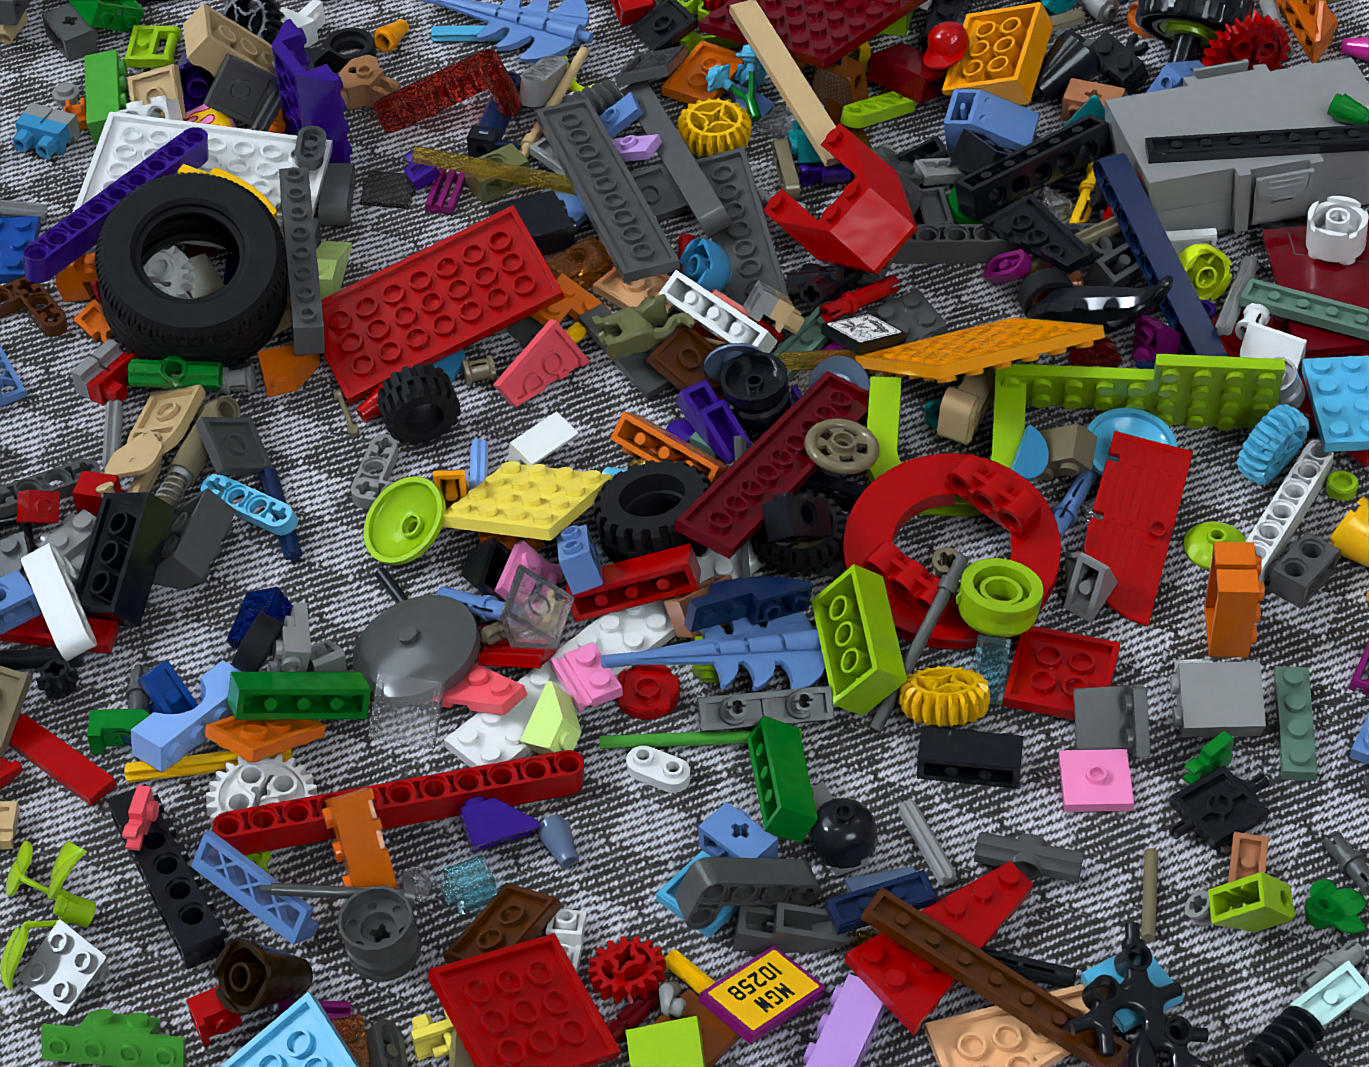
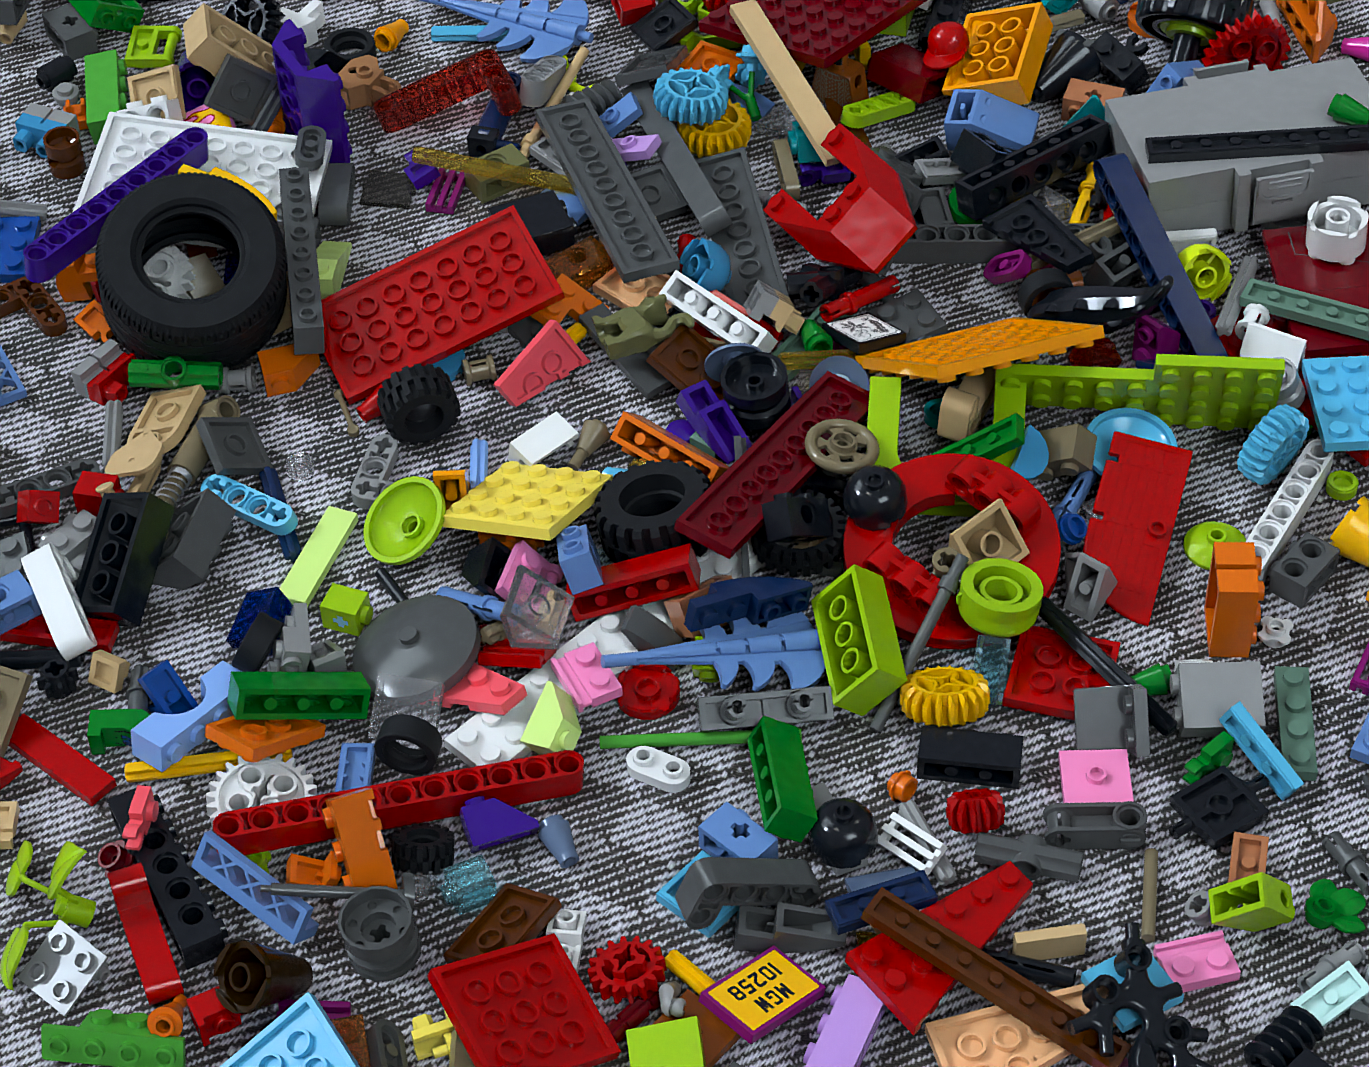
(56, 72): none -> black brick
(64, 152): none -> reddish brown wheel
(108, 671): none -> tan tile
(114, 856): none -> dark red plate
(145, 933): none -> red beam
(168, 1018): none -> orange cone
(300, 459): none -> clear bush
(313, 871): none -> orange bracket
(318, 555): none -> yellowish green tile
(346, 609): none -> lime brick
(355, 766): none -> medium blue plate
(415, 731): none -> black tyre
(422, 848): none -> black tyre
(592, 436): none -> dark tan cone
(648, 631): none -> dark grey slope
(690, 96): none -> medium azure gear
(815, 337): none -> green cone
(875, 497): none -> black cylinder
(891, 830): none -> white tile
(902, 786): none -> orange plate
(975, 810): none -> red gear
(989, 536): none -> tan slope
(992, 440): none -> green plate
(1051, 942): none -> tan tile
(1072, 528): none -> blue plate
(1096, 825): none -> dark grey piece
(1101, 661): none -> black axle
(1155, 679): none -> green cone
(1198, 961): none -> bright pink plate
(1261, 751): none -> medium azure tile
(1275, 631): none -> white plate

